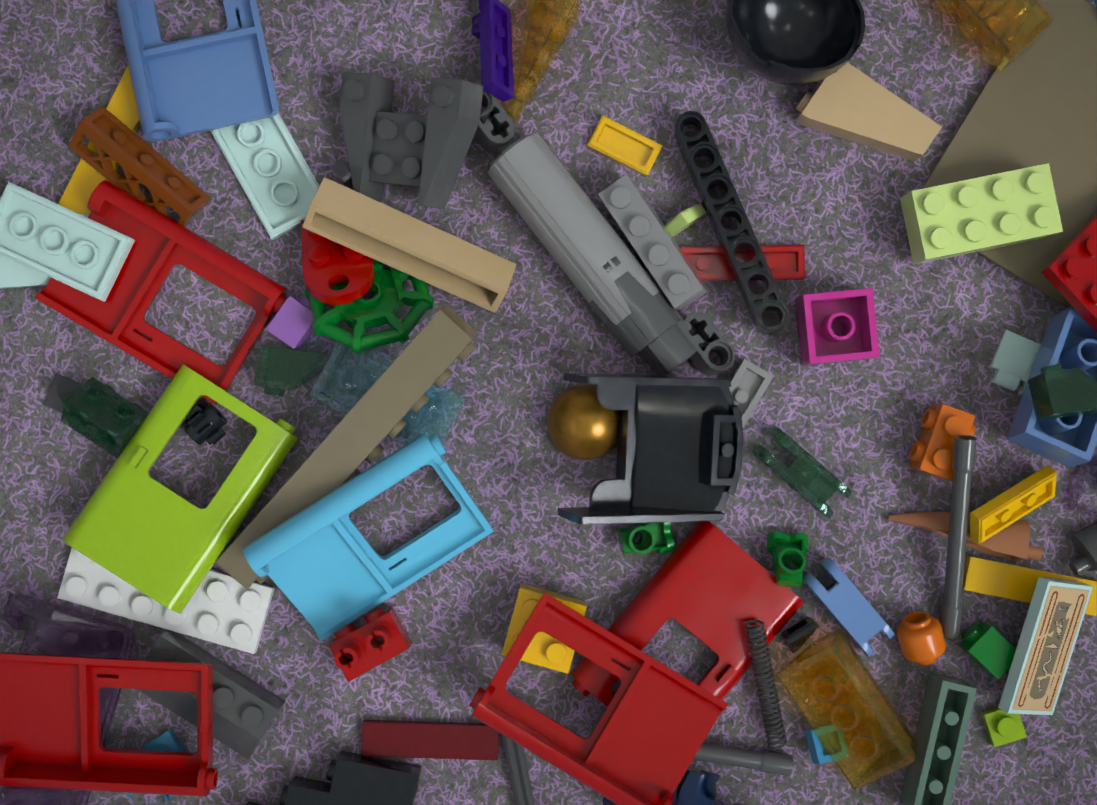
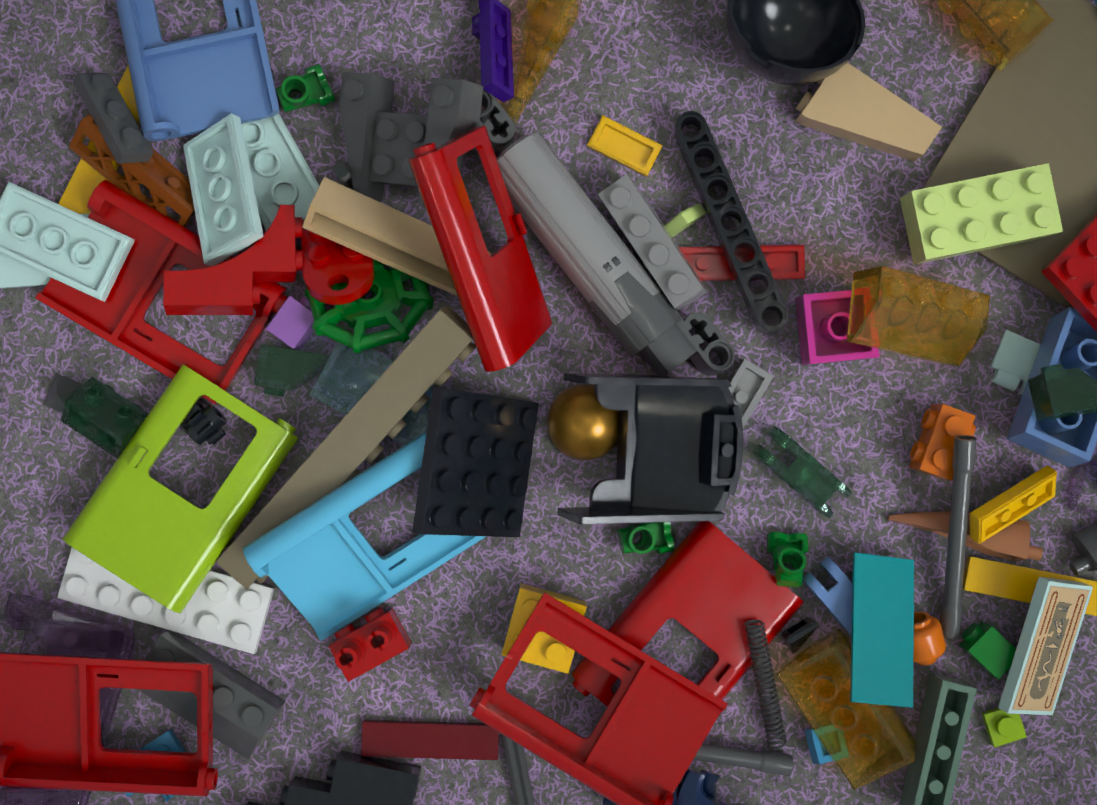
(113, 117): none -> dark grey plate
(222, 190): none -> light aqua tile
(230, 285): none -> red arch
(310, 85): none -> green plate
(475, 465): none -> black plate
(494, 290): none -> red piece
(882, 630): none -> teal piece
(915, 315): none -> clear yellow slope

